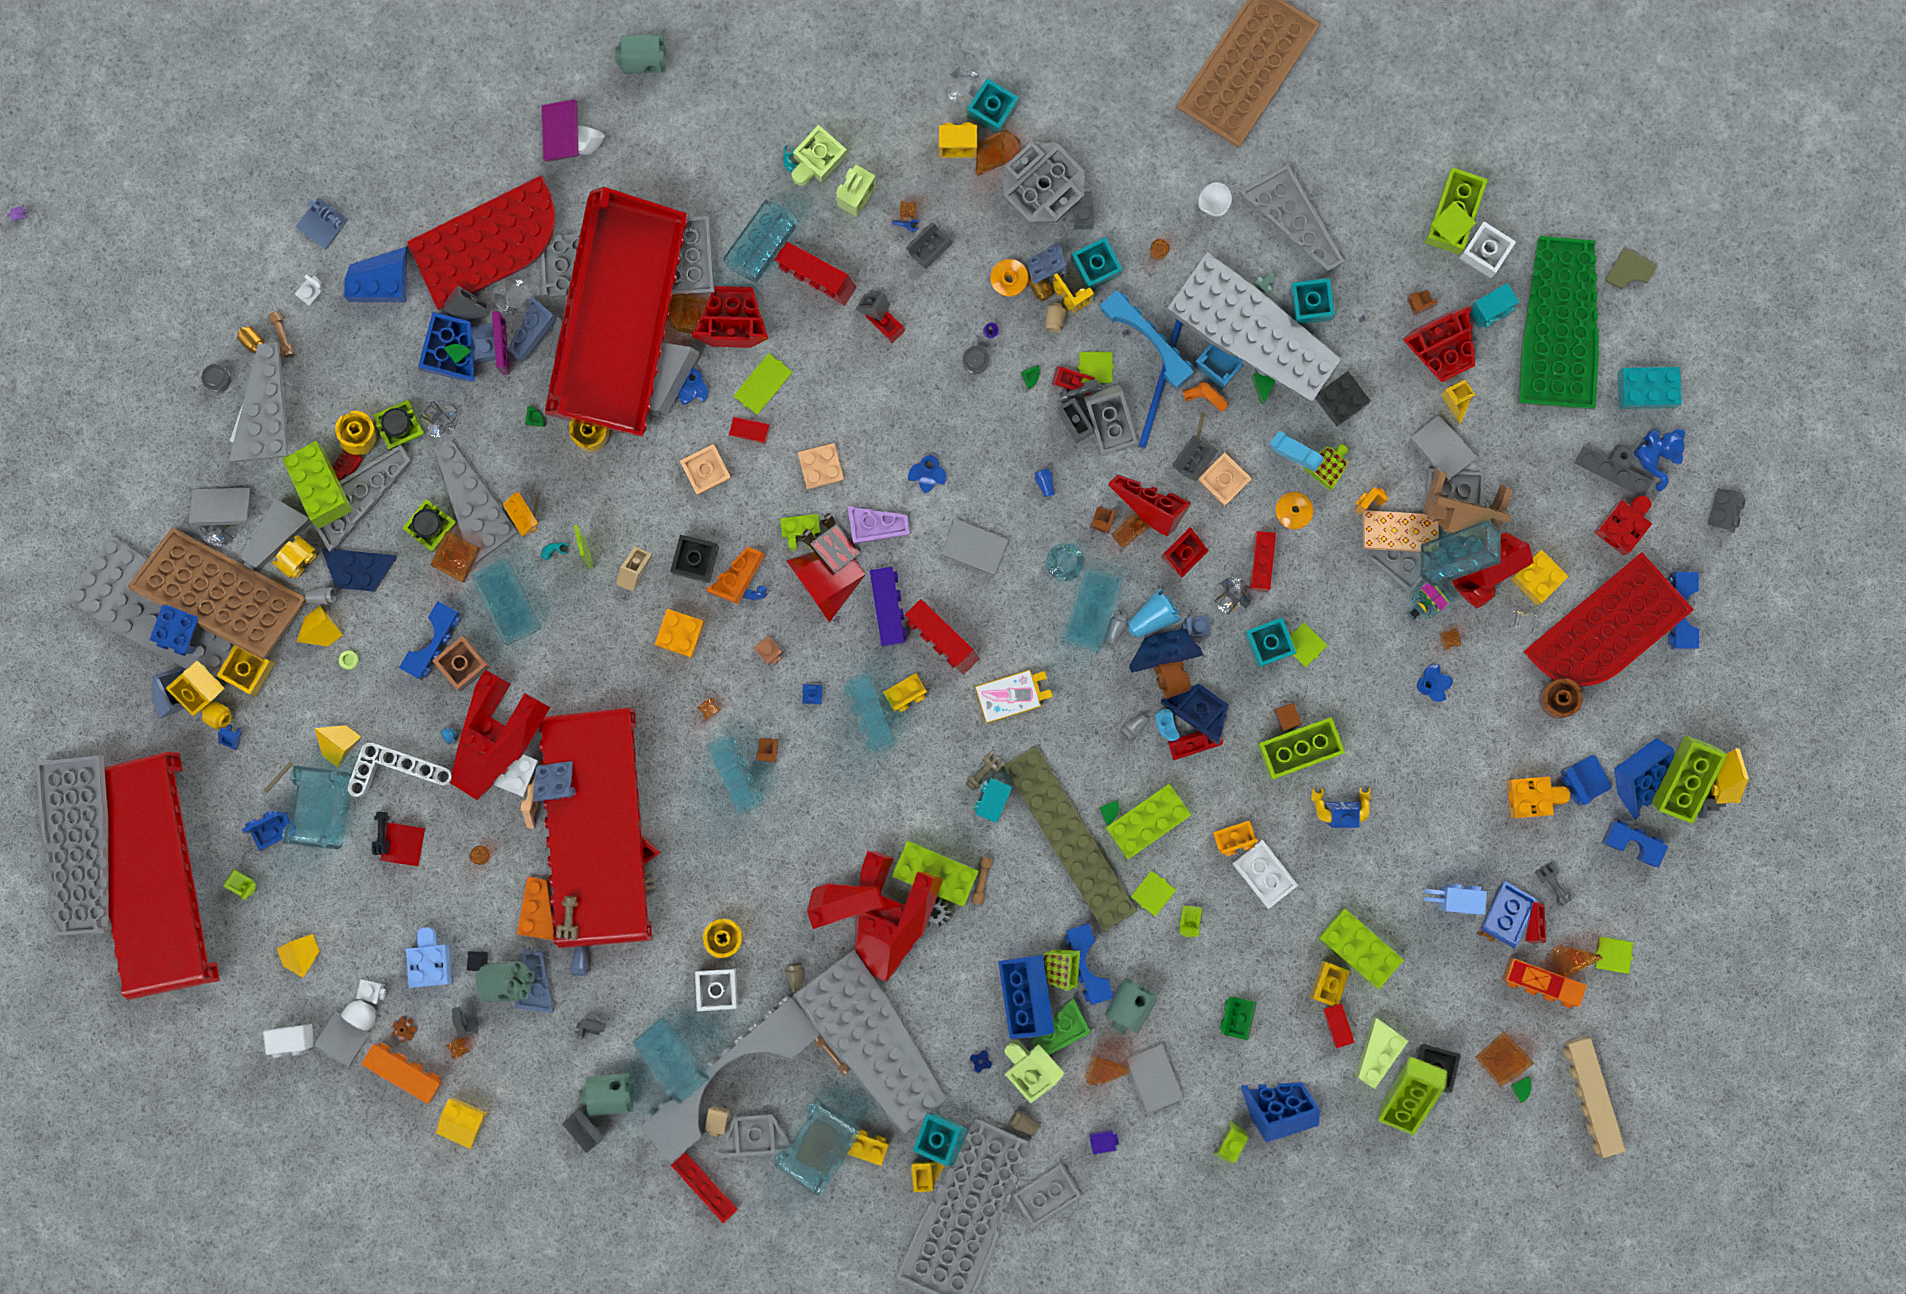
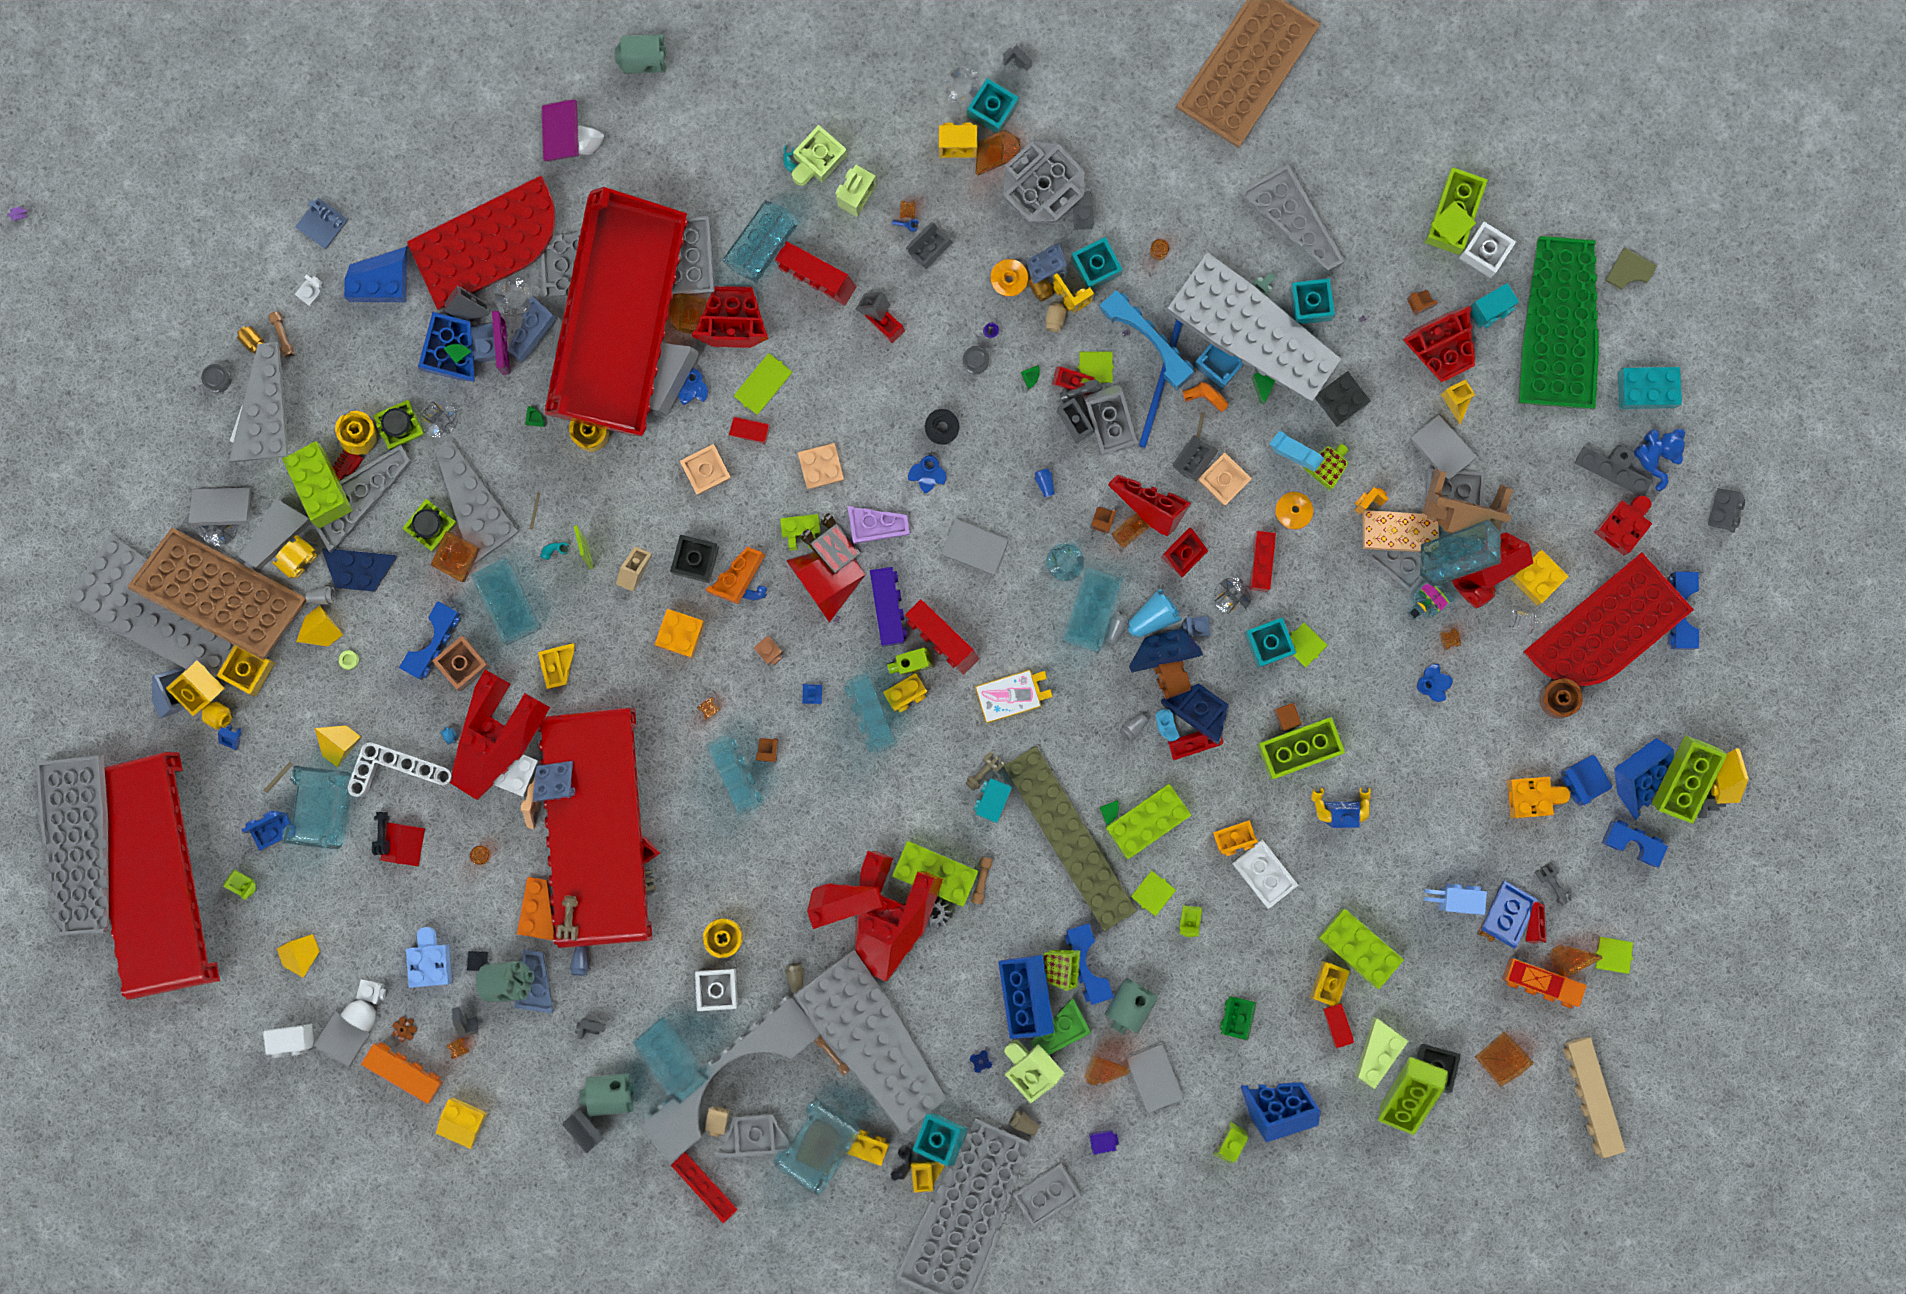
(174, 630): blue bracket -> none
(520, 514): light orange bracket -> none
(556, 665): none -> yellow wing
(902, 1172): none -> black piece
(919, 661): none -> lime torso
(936, 436): none -> black tyre
(1021, 60): none -> dark grey bracket
(1215, 199): white helmet -> none
(1522, 1088): green tile -> none

